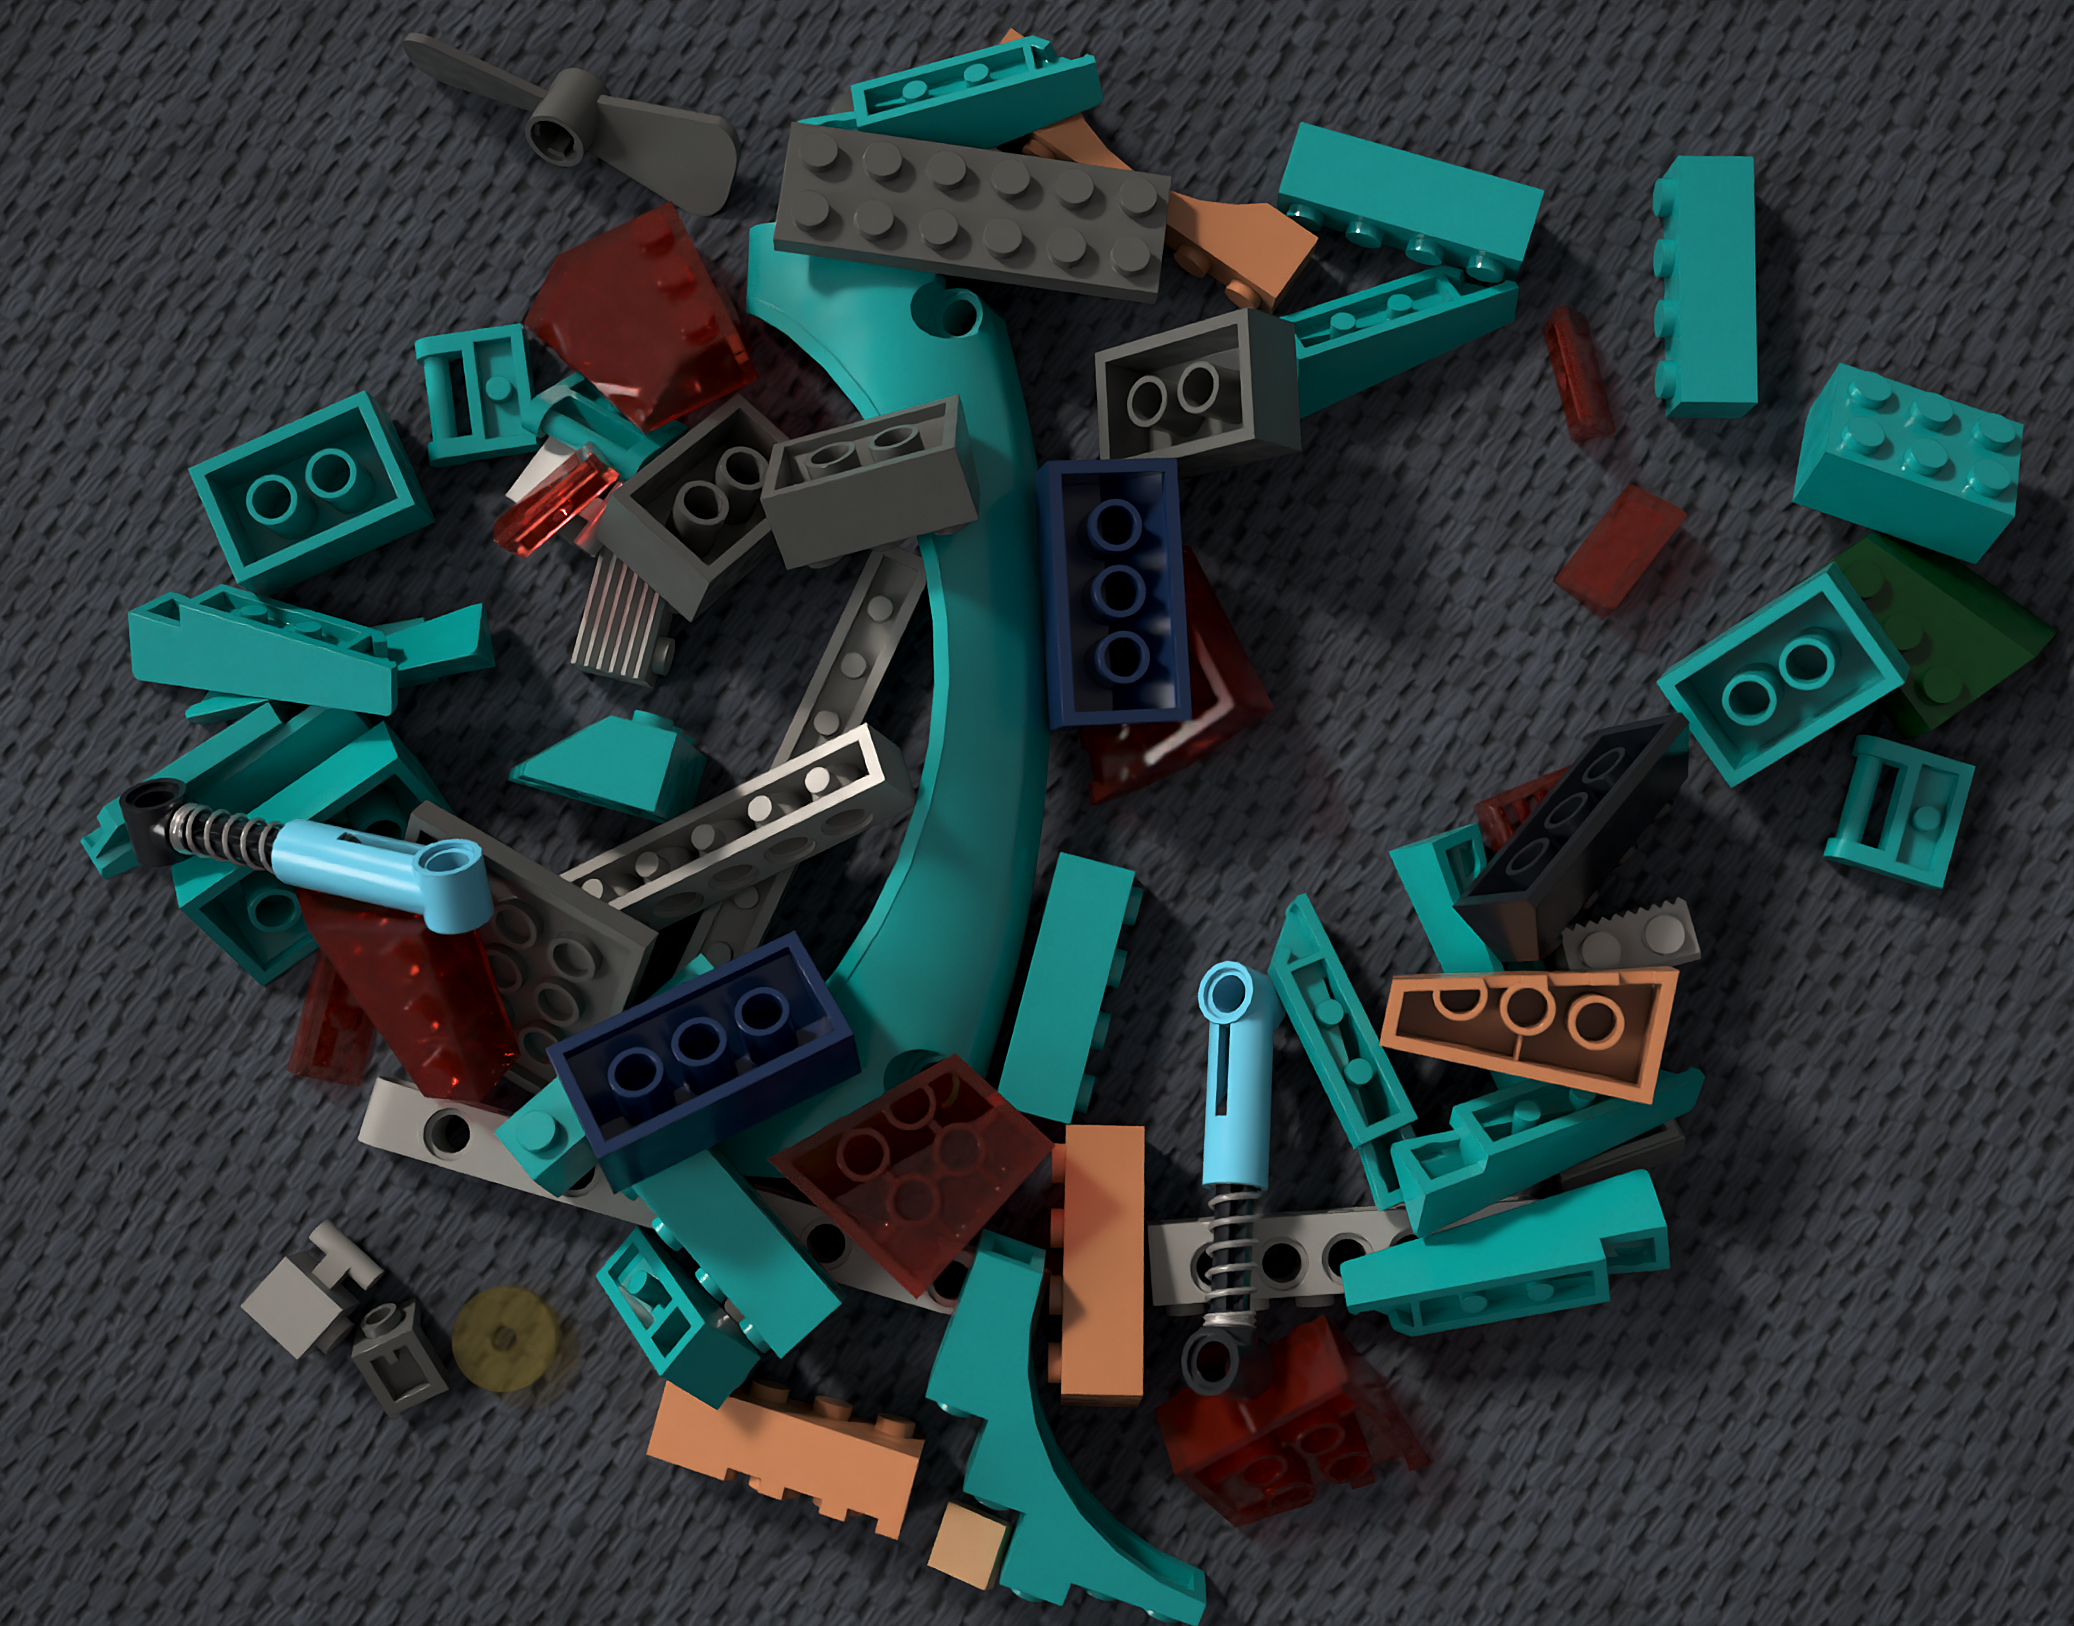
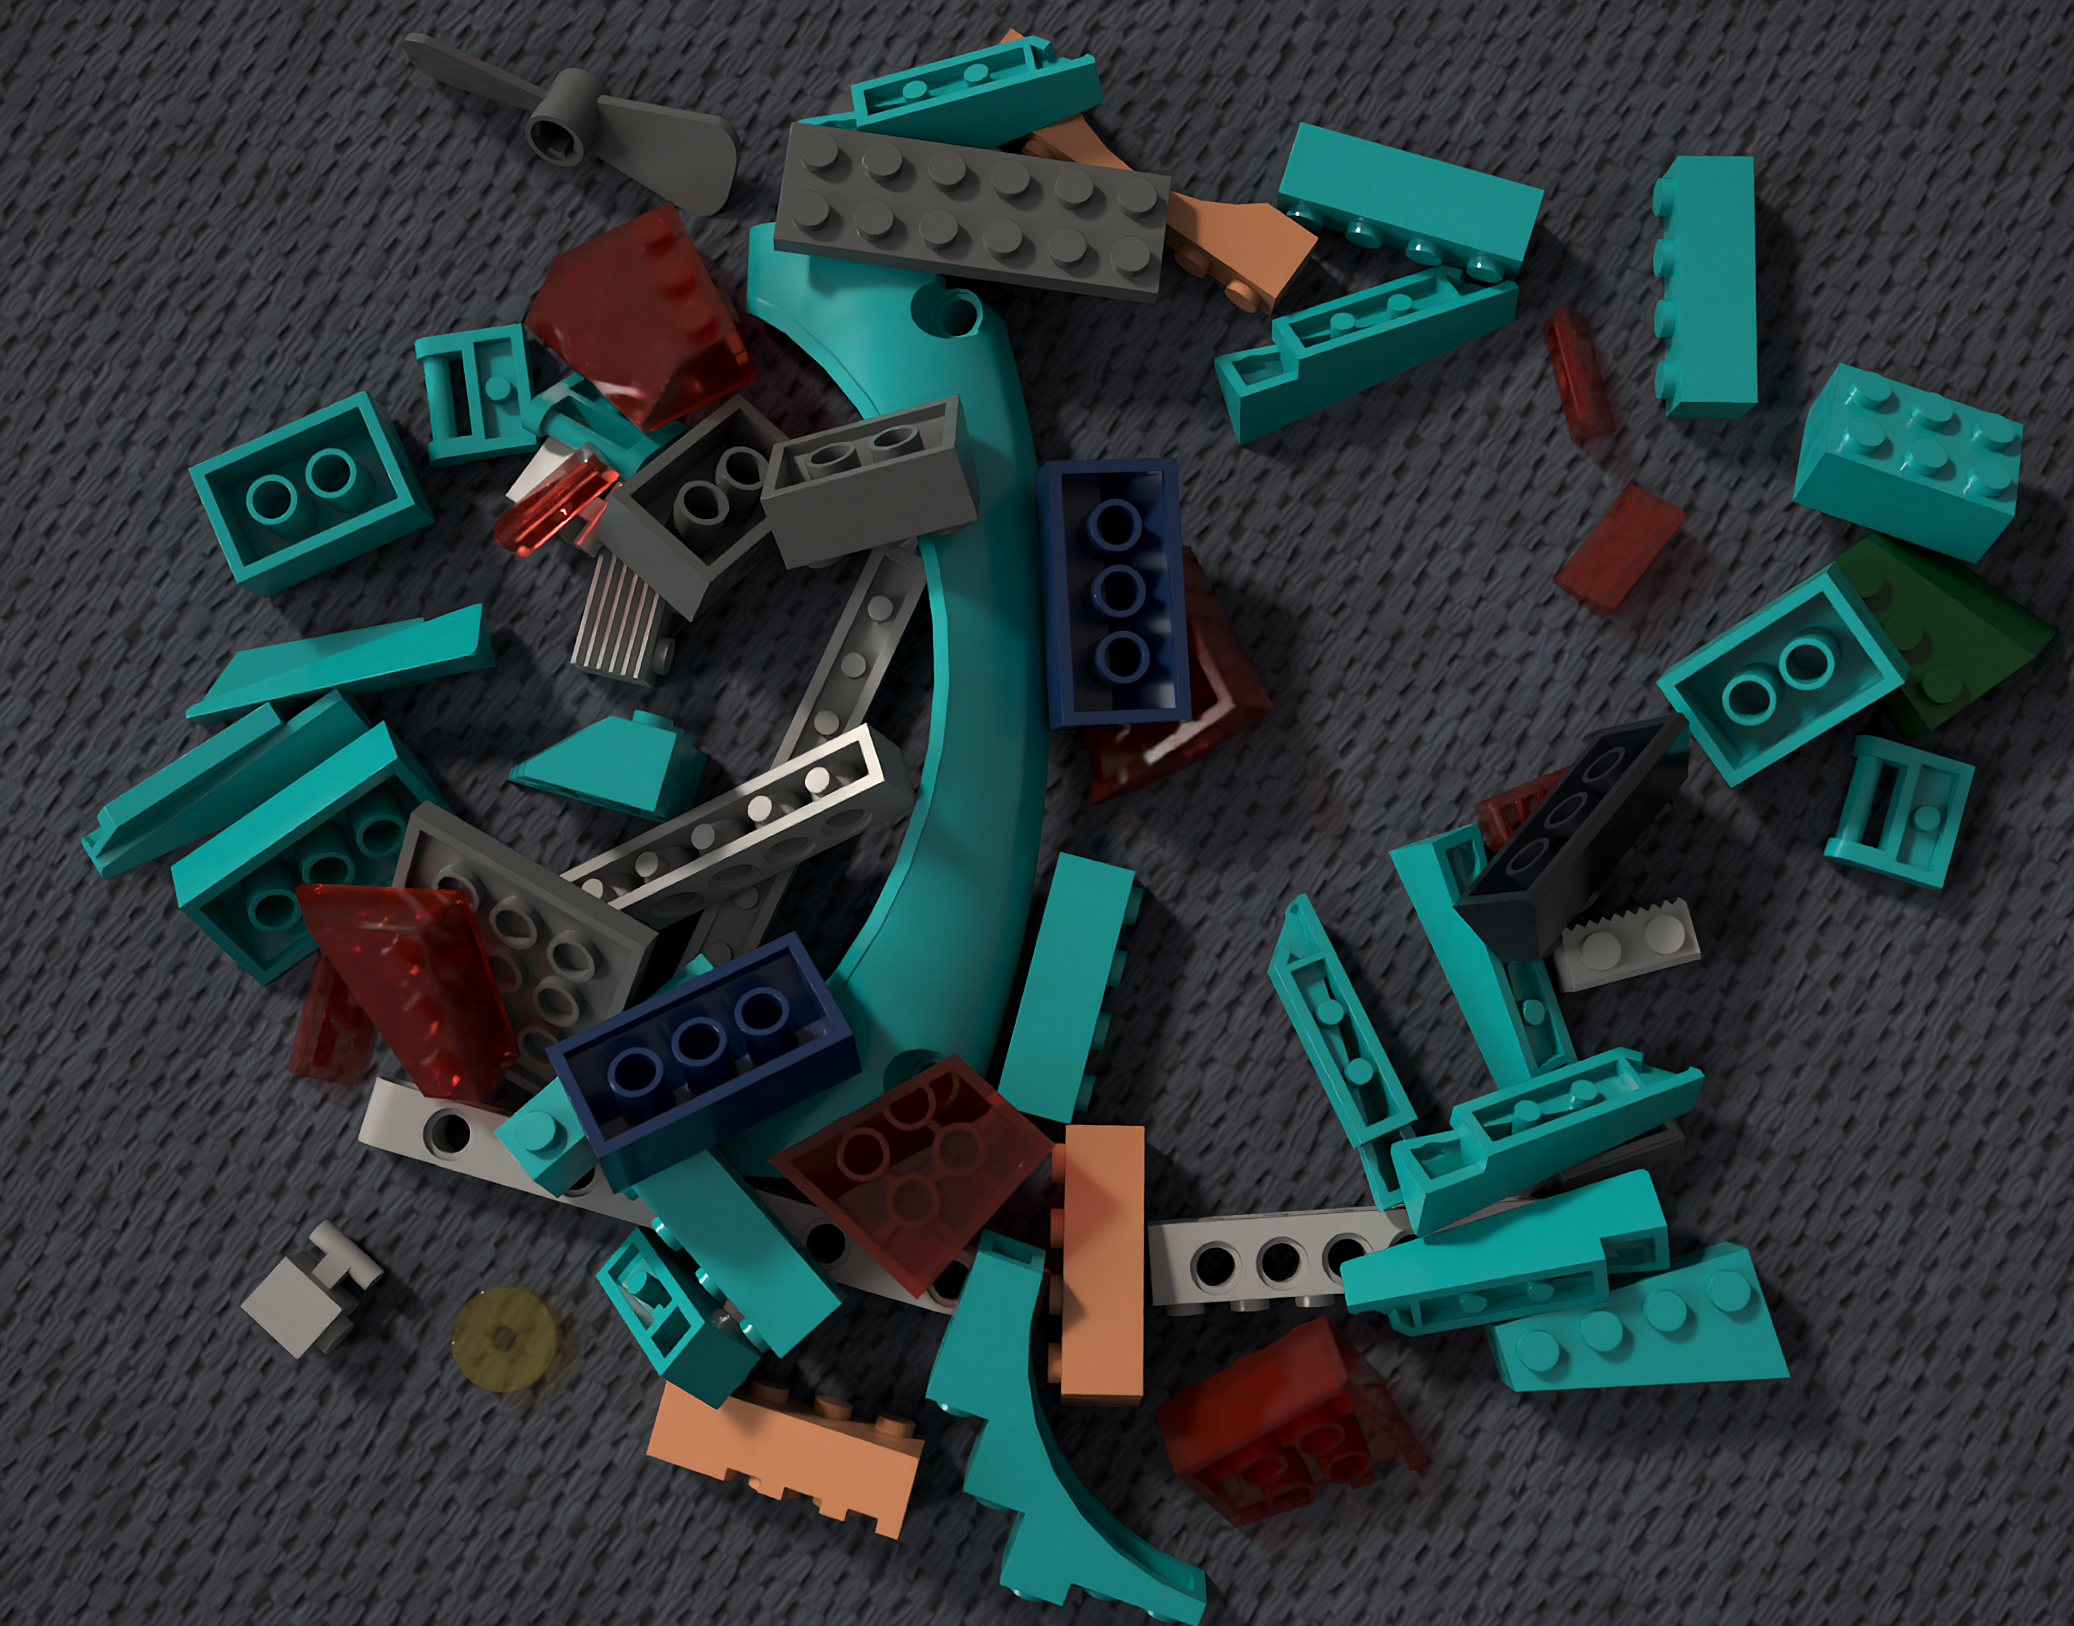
(262, 650): teal wedge -> none
(398, 1357): dark grey bracket -> none
(438, 880): medium azure piece -> none
(970, 1545): light nougat tile -> none
(1202, 394): dark grey brick -> none
(1238, 1170): piece -> none
(1553, 1026): nougat wedge -> none
(1659, 1327): none -> teal wedge

